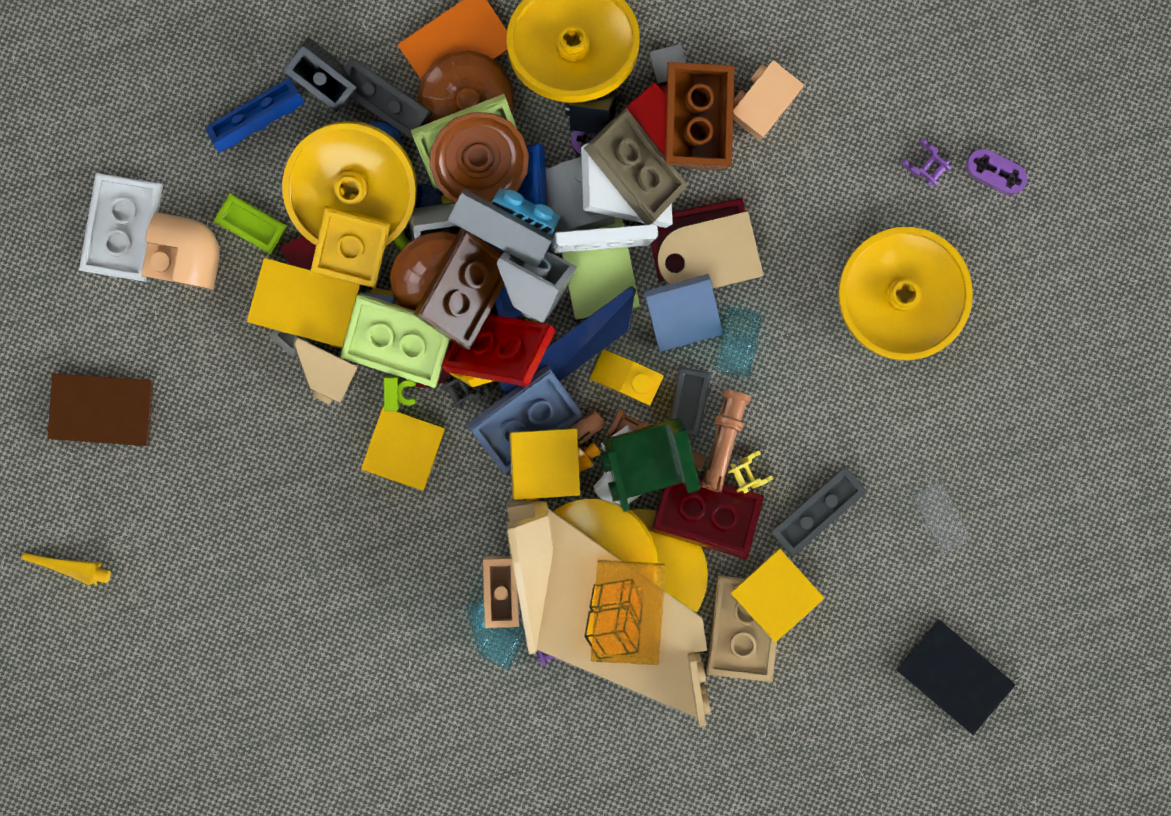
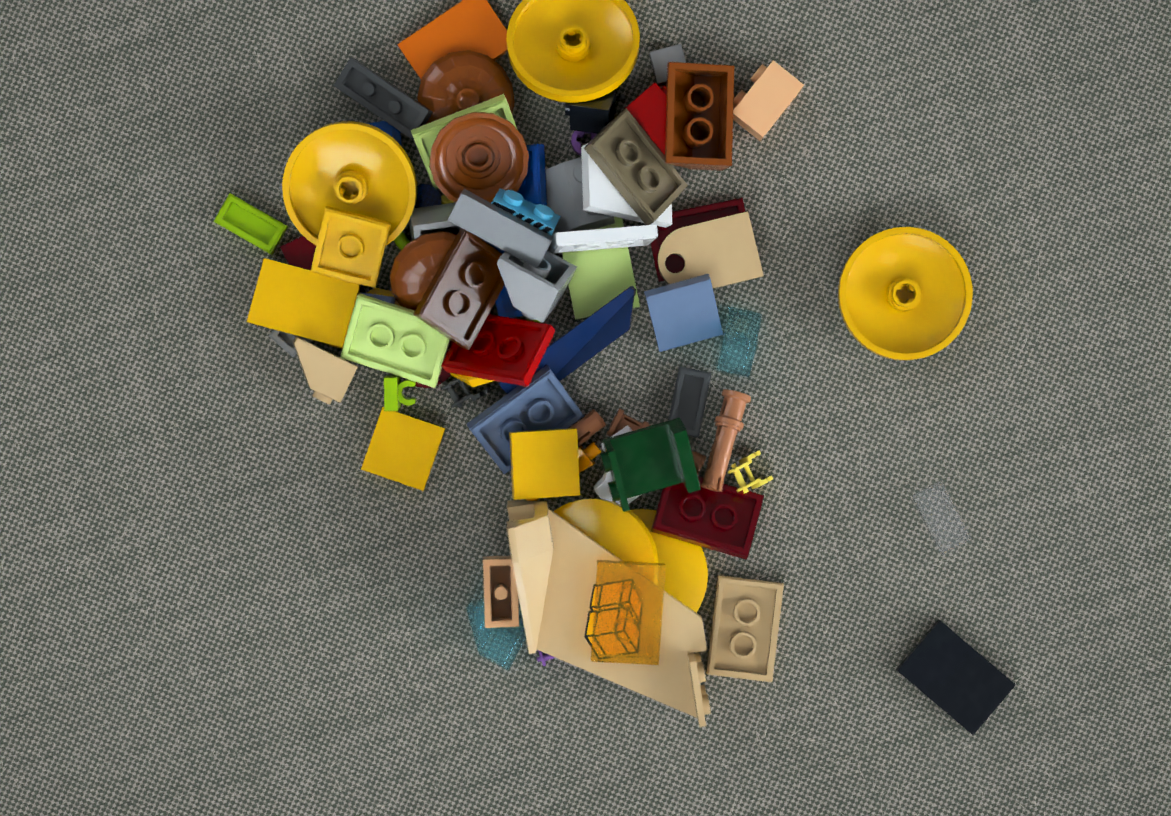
(83, 571): yellow piece -> none
(100, 409): reddish brown tile -> none
(118, 226): white tile -> none
(181, 251): light nougat brick -> none
(254, 115): blue plate -> none
(320, 74): black slope -> none
(626, 377): yellow slope -> none
(777, 595): yellow tile -> none
(818, 511): dark grey plate -> none
(943, 165): medium lavender piece -> none
(992, 179): medium lavender beam -> none

